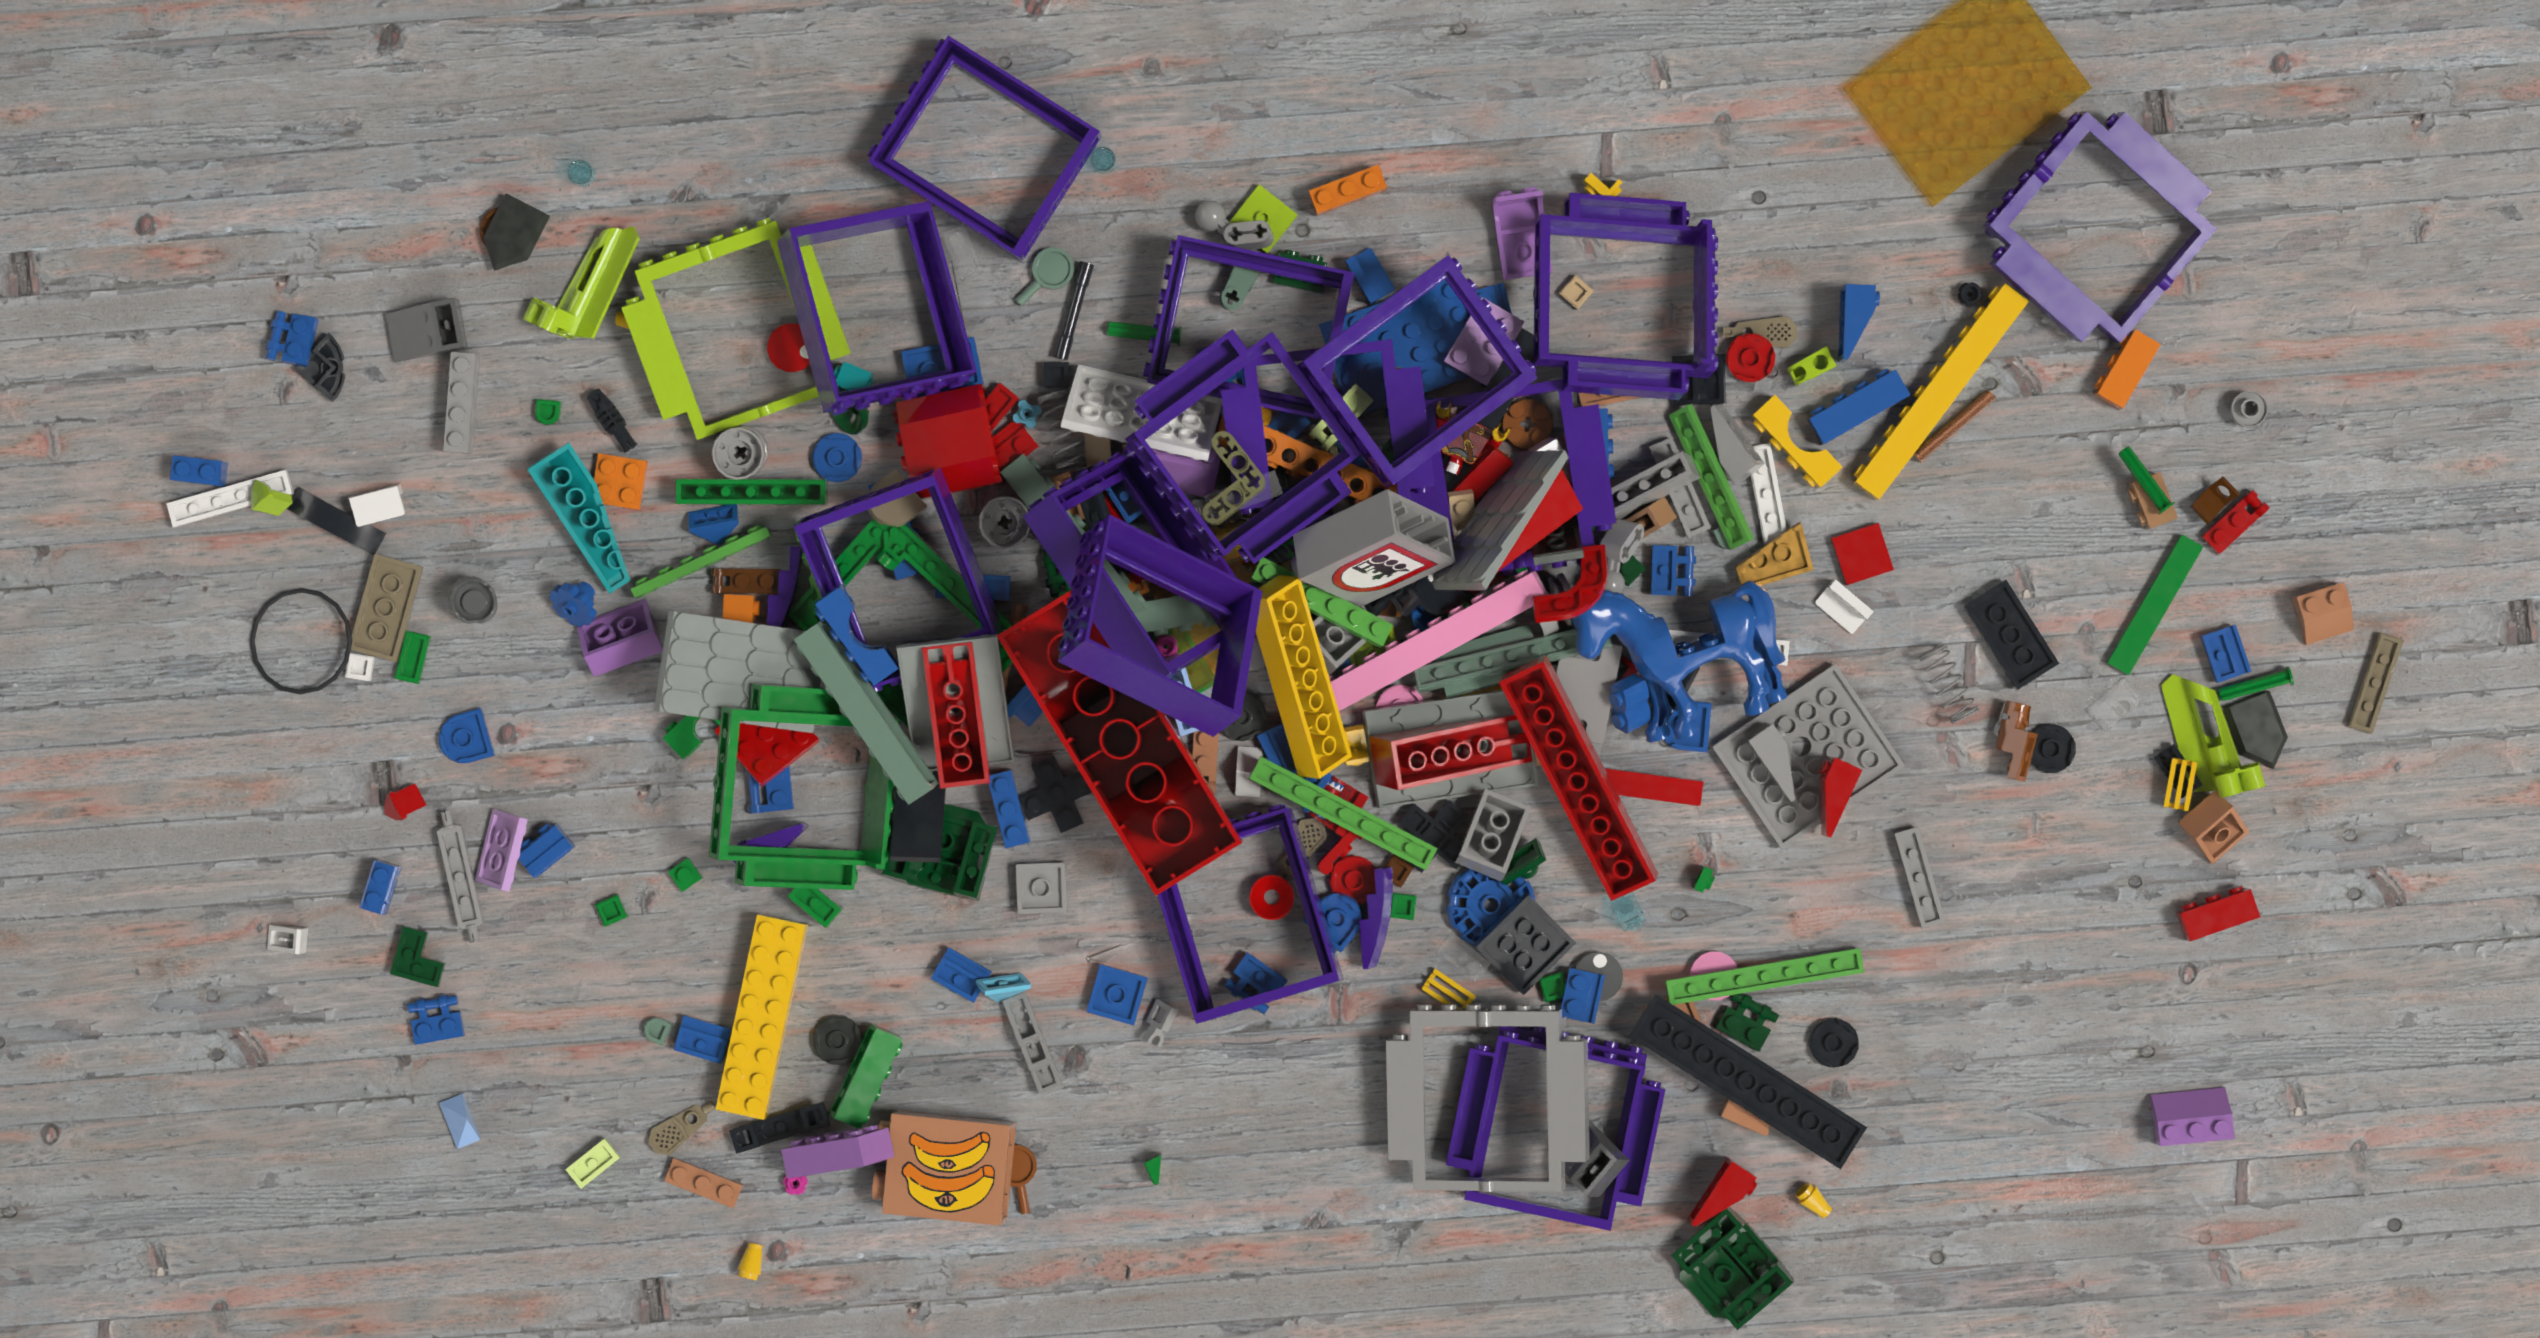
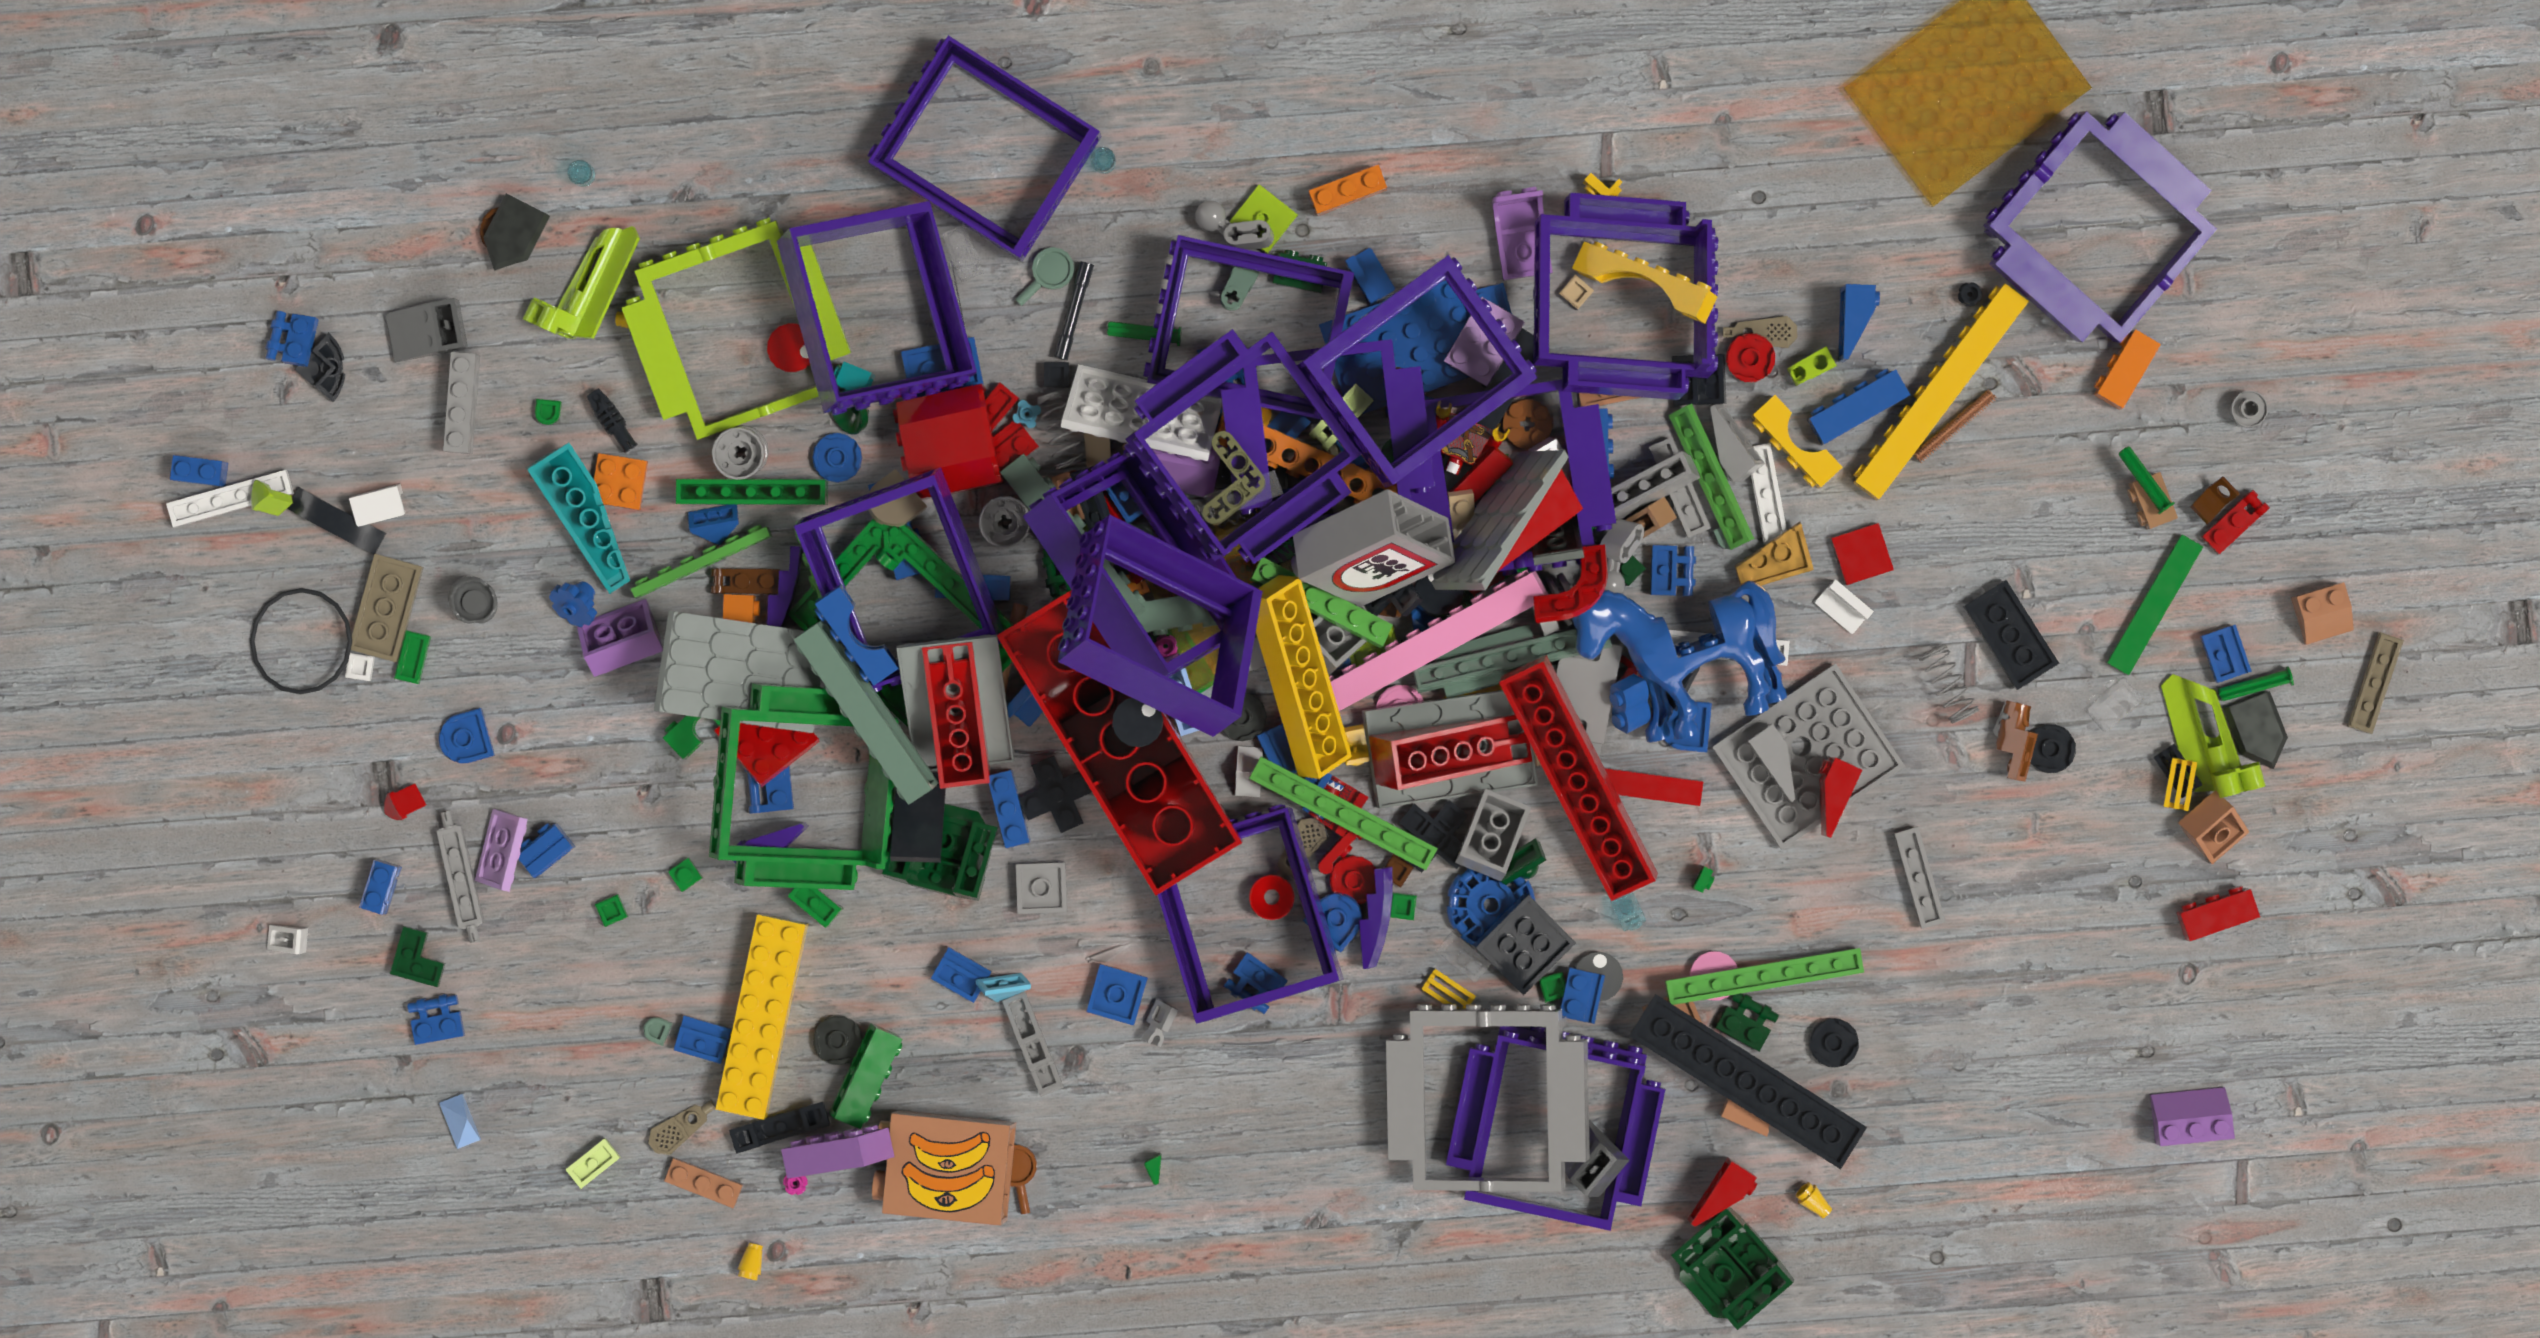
(1137, 723): none -> black tile
(1205, 755): nougat plate -> none
(1602, 266): none -> yellow arch

